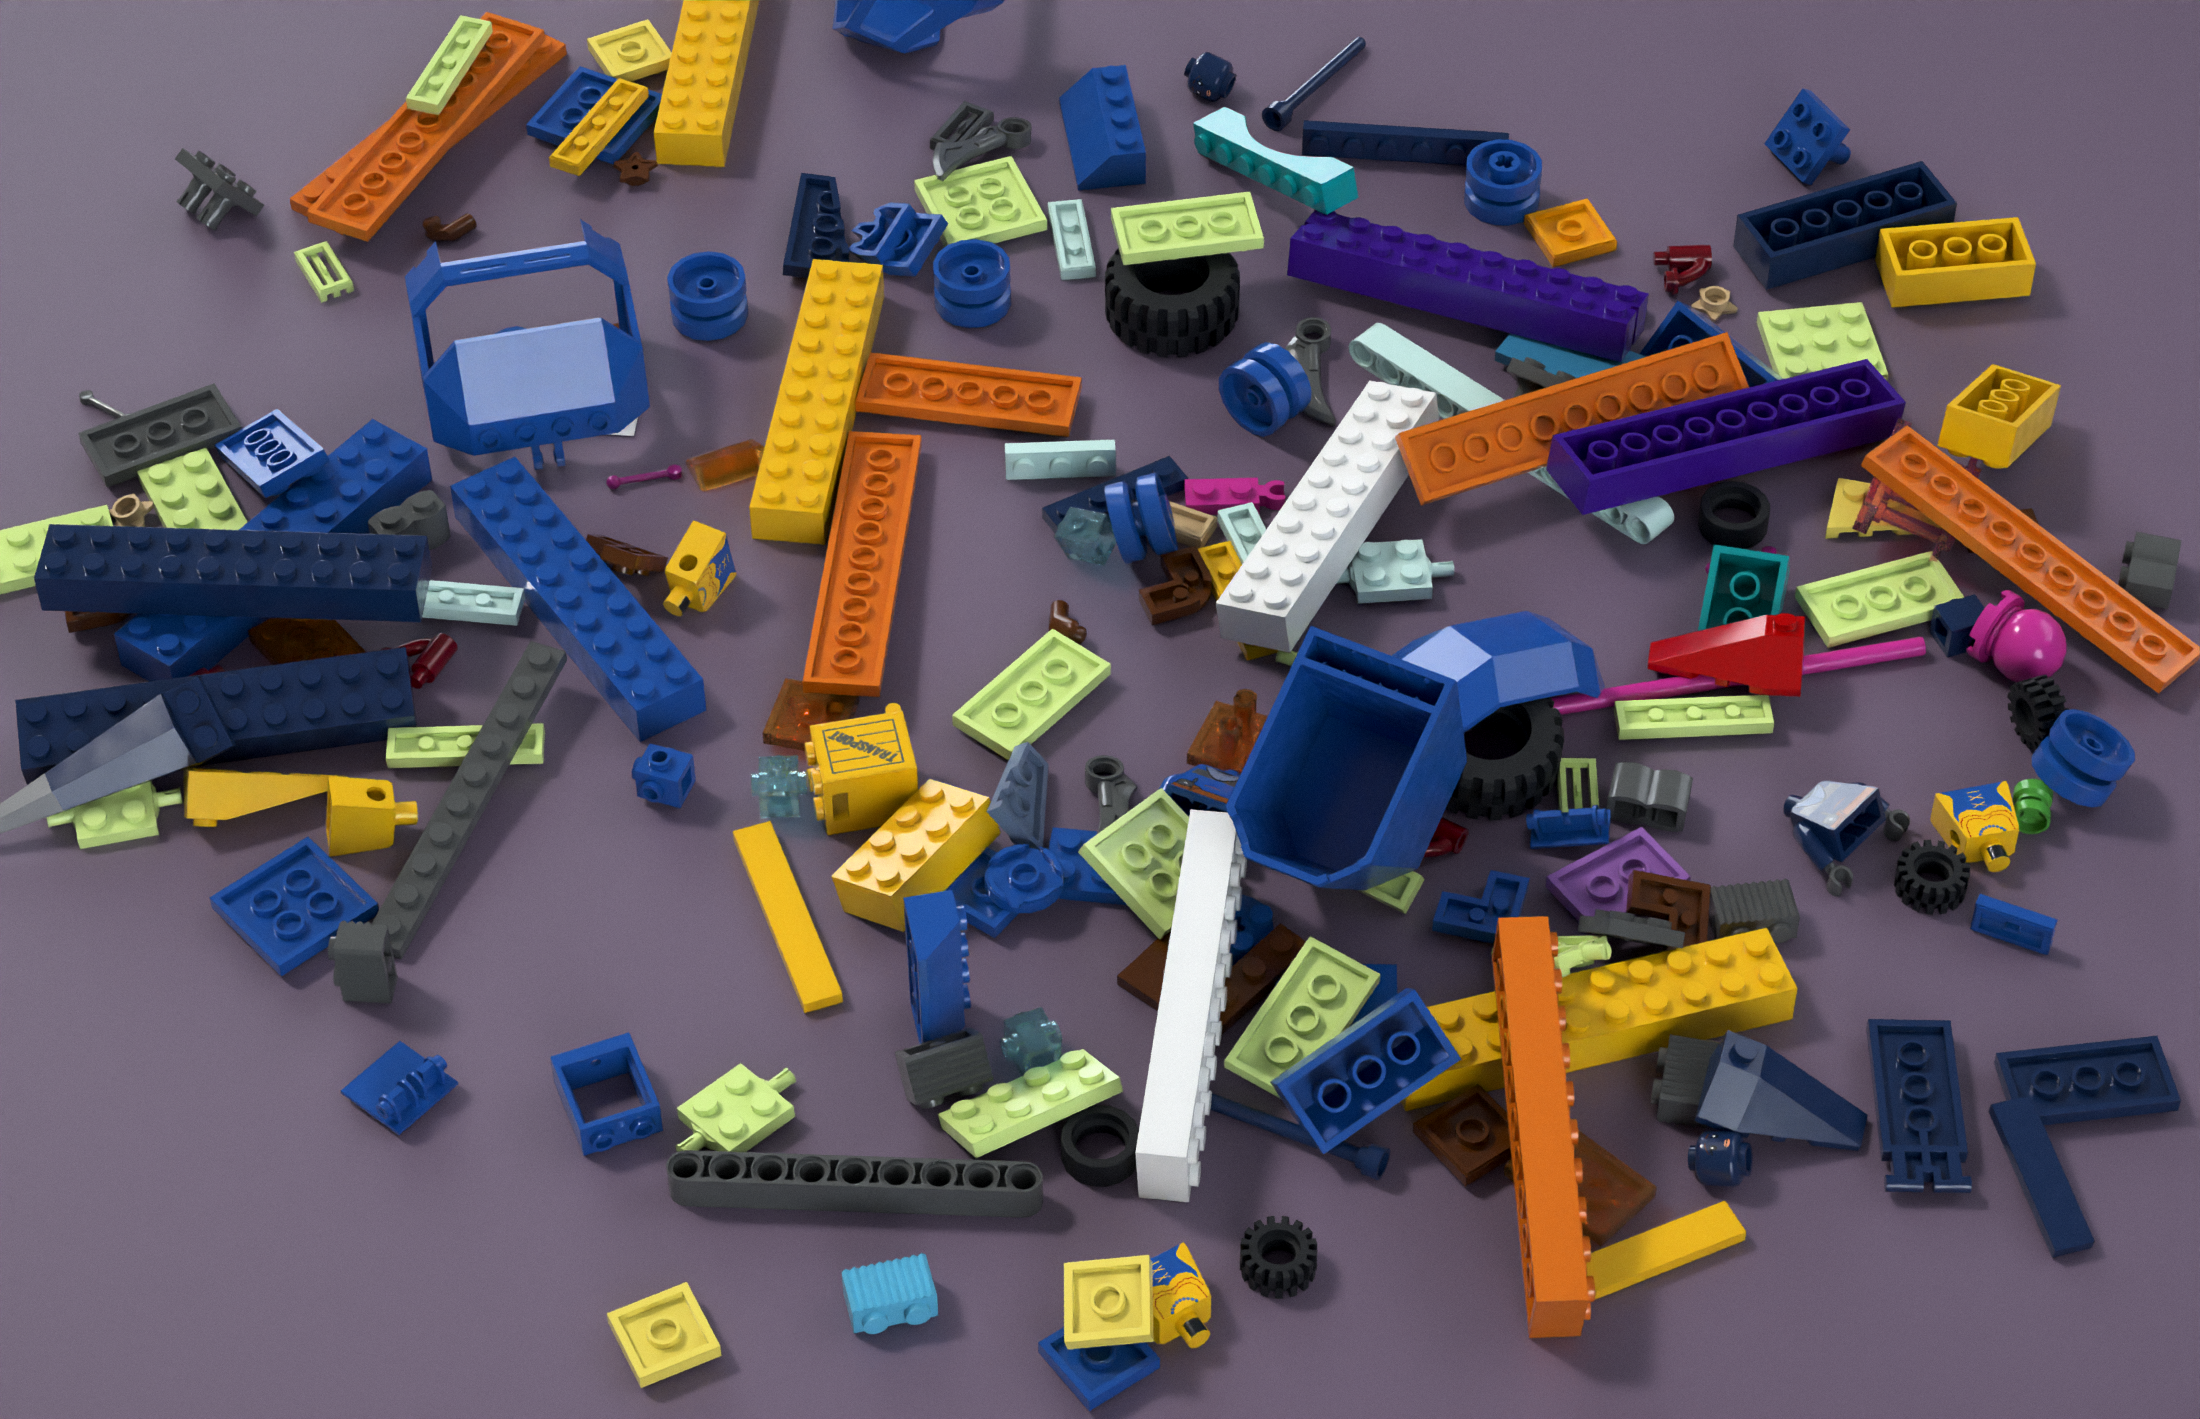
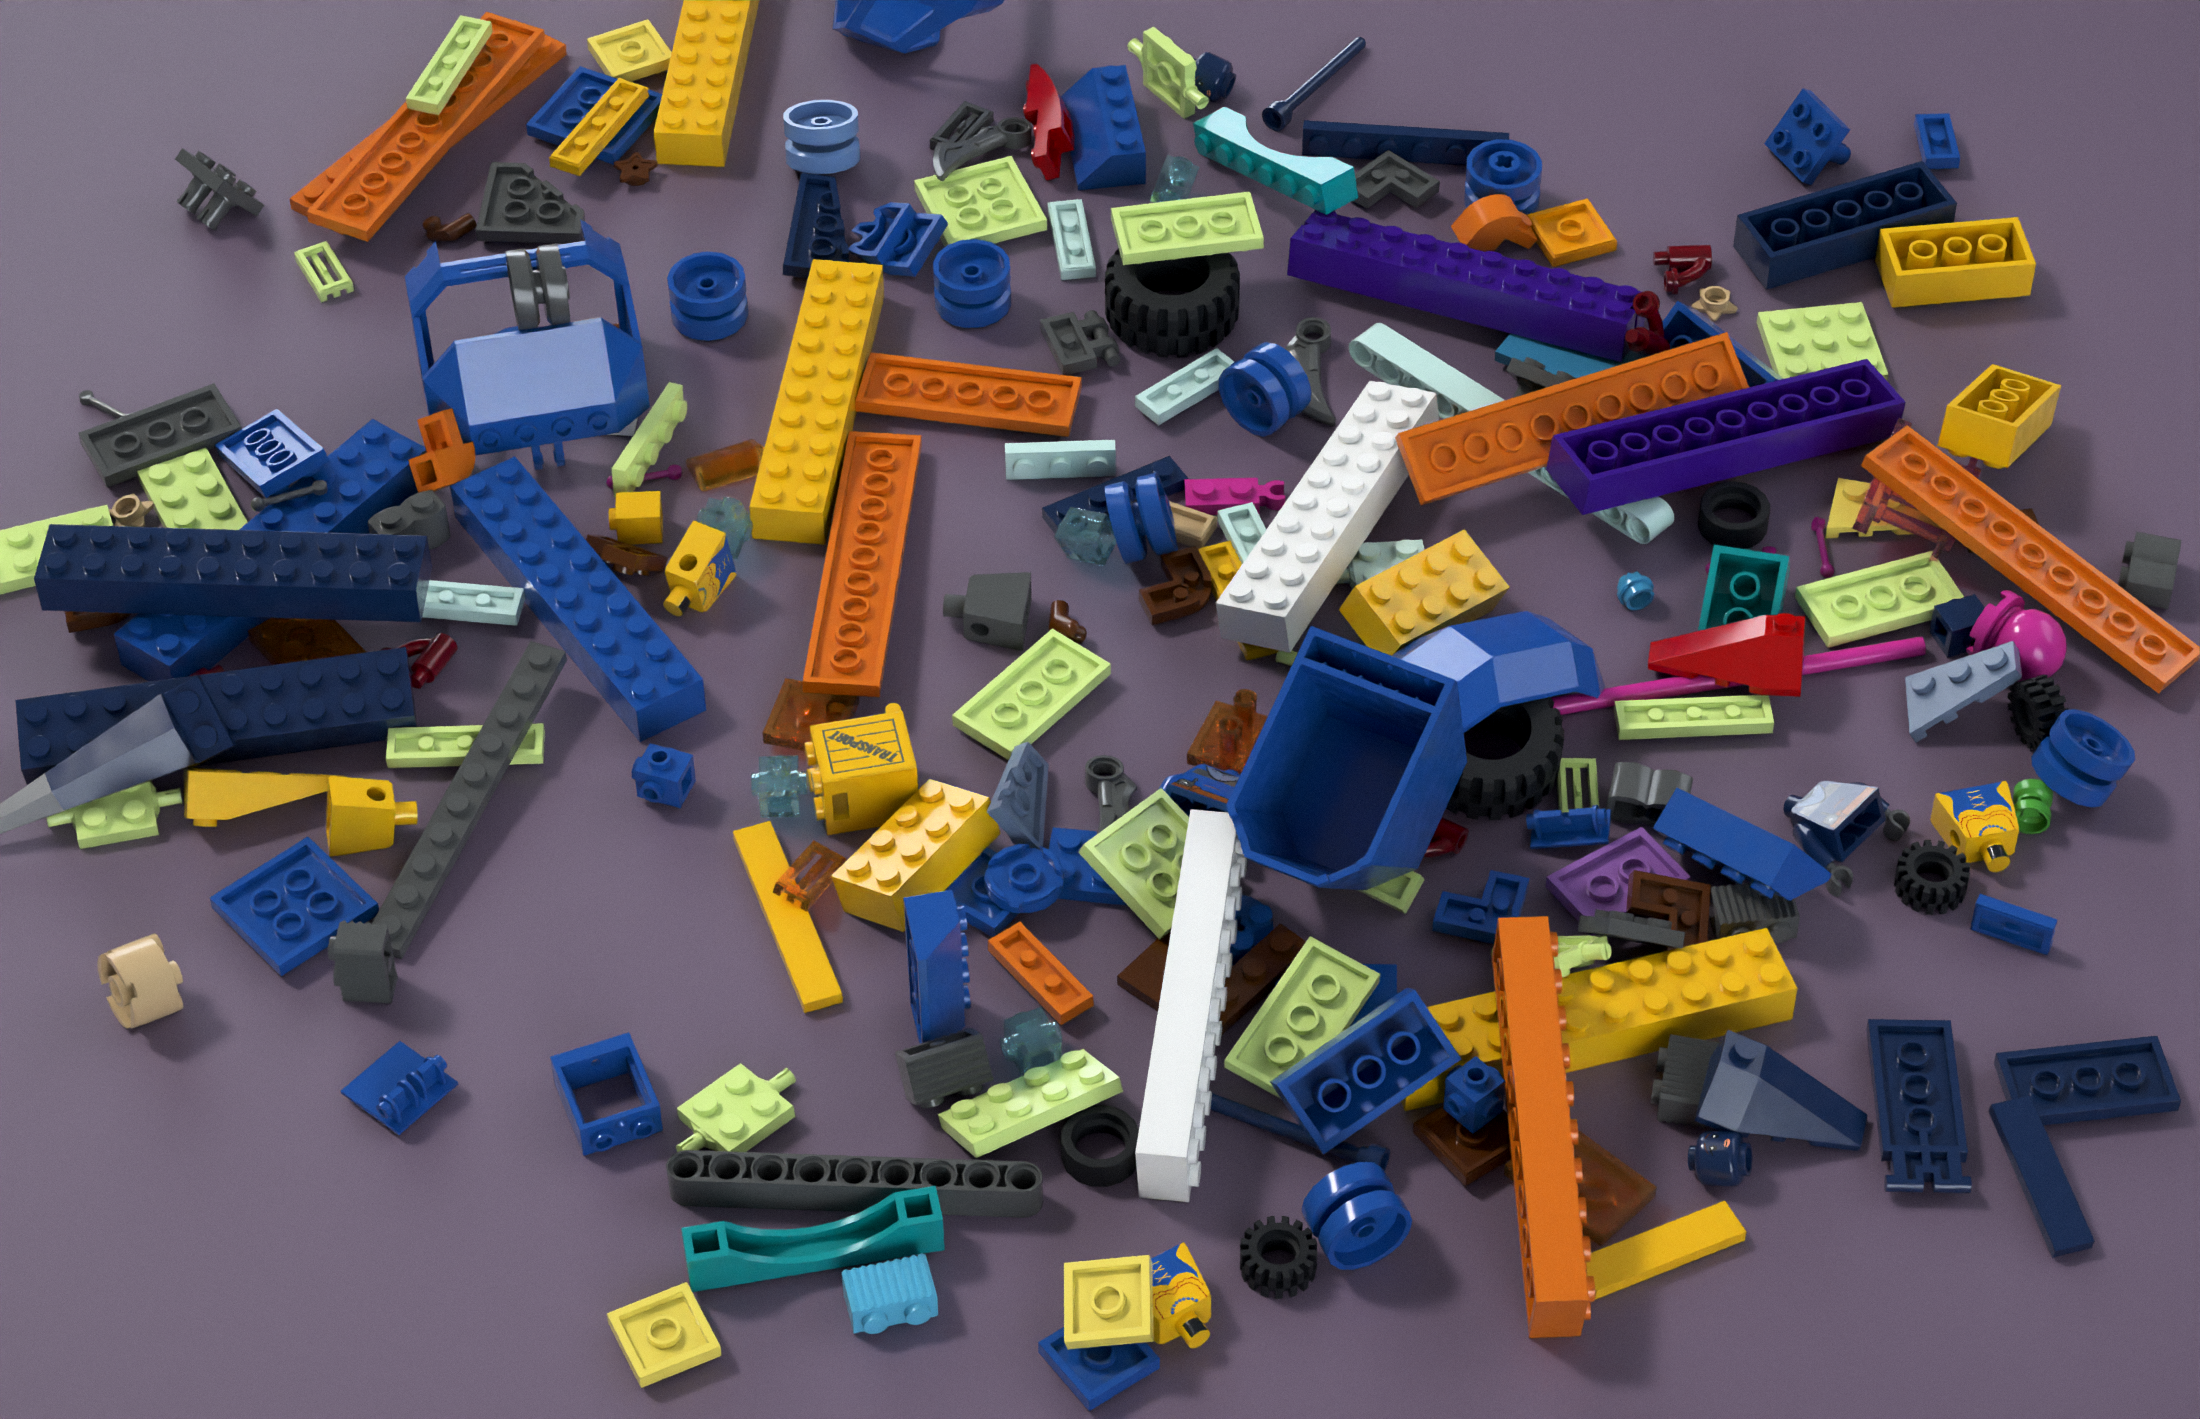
(140, 981): none -> tan brick
(318, 487): none -> dark grey hinge
(446, 455): none -> orange brick
(525, 208): none -> dark grey plate
(541, 286): none -> dark grey wheel
(637, 517): none -> yellow brick
(649, 439): none -> yellowish green plate
(729, 517): none -> clear light blue brick
(735, 1254): none -> teal arch
(798, 892): none -> clear orange tile
(821, 136): none -> medium blue wheel
(994, 608): none -> dark grey torso
(1040, 973): none -> orange plate
(1050, 122): none -> red slope
(1070, 345): none -> dark grey plate
(1168, 72): none -> yellowish green plate
(1174, 180): none -> clear light blue brick
(1183, 387): none -> light aqua plate
(1356, 1215): none -> blue wheel
(1394, 175): none -> dark grey plate
(1424, 594): none -> yellow brick
(1474, 1094): none -> blue brick
(1491, 221): none -> orange brick
(1635, 591): none -> dark azure plate
(1641, 339): none -> dark red plant
(1738, 848): none -> blue slope
(1826, 569): none -> magenta hinge
(1937, 141): none -> blue plate
(1951, 686): none -> sand blue wing

